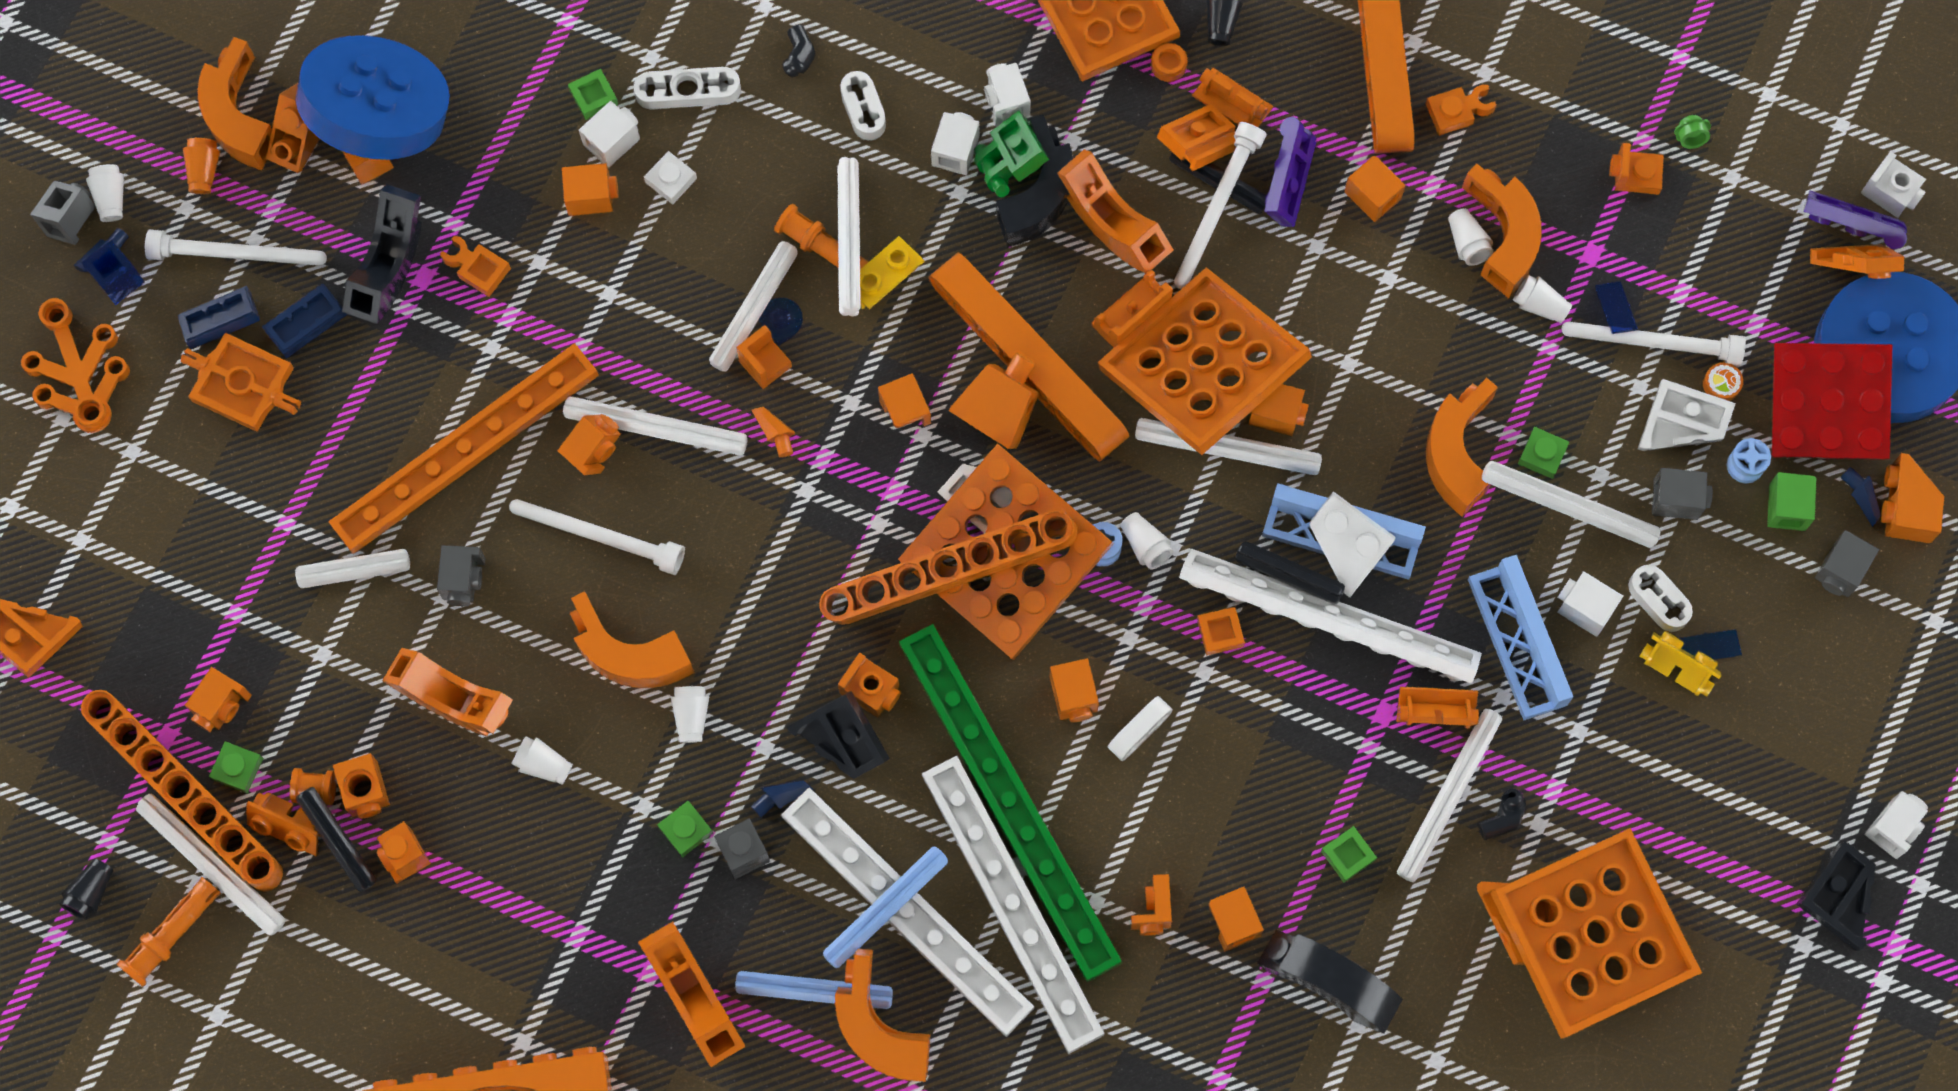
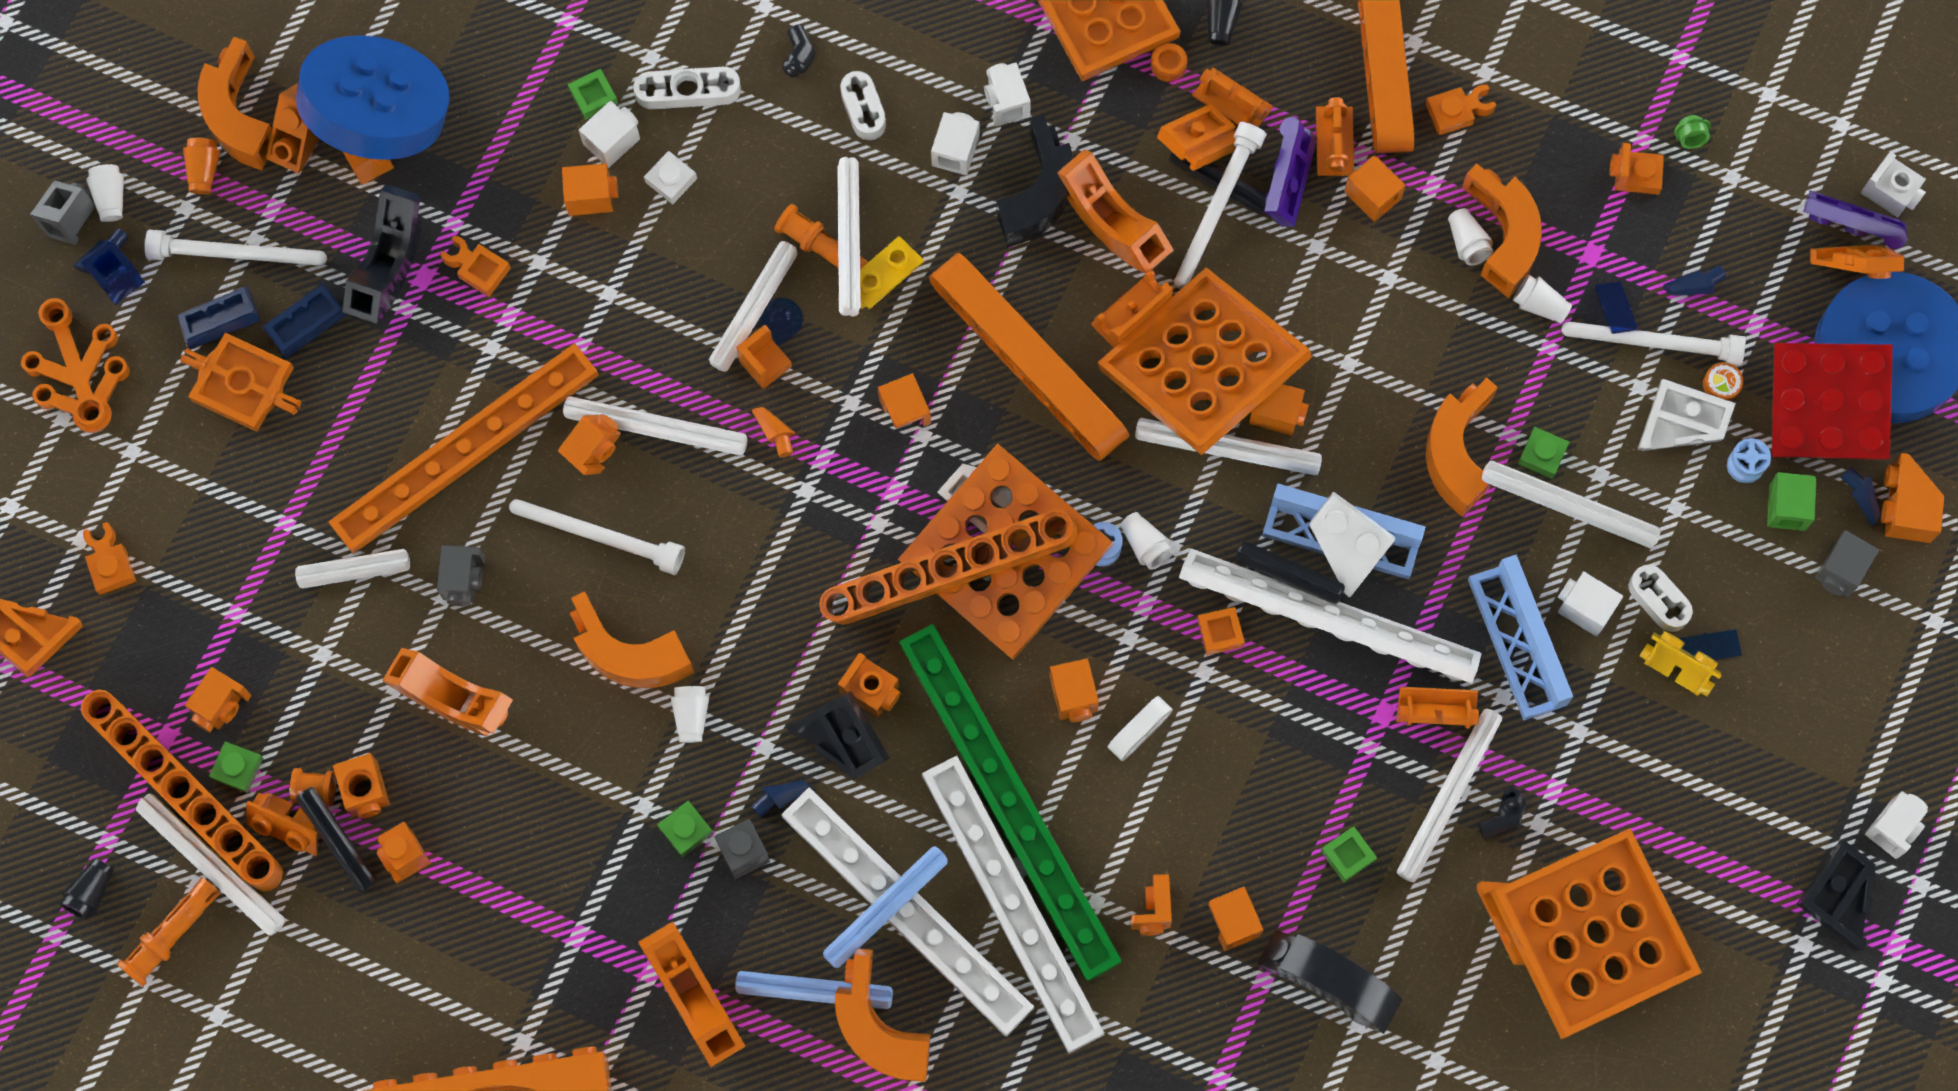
(109, 564): none -> orange plate
(541, 761): white cone -> none
(999, 401): orange torso -> none
(1019, 148): green plate -> none
(1334, 139): none -> orange hinge
(1681, 493): dark grey brick -> none
(1696, 283): none -> dark blue bar

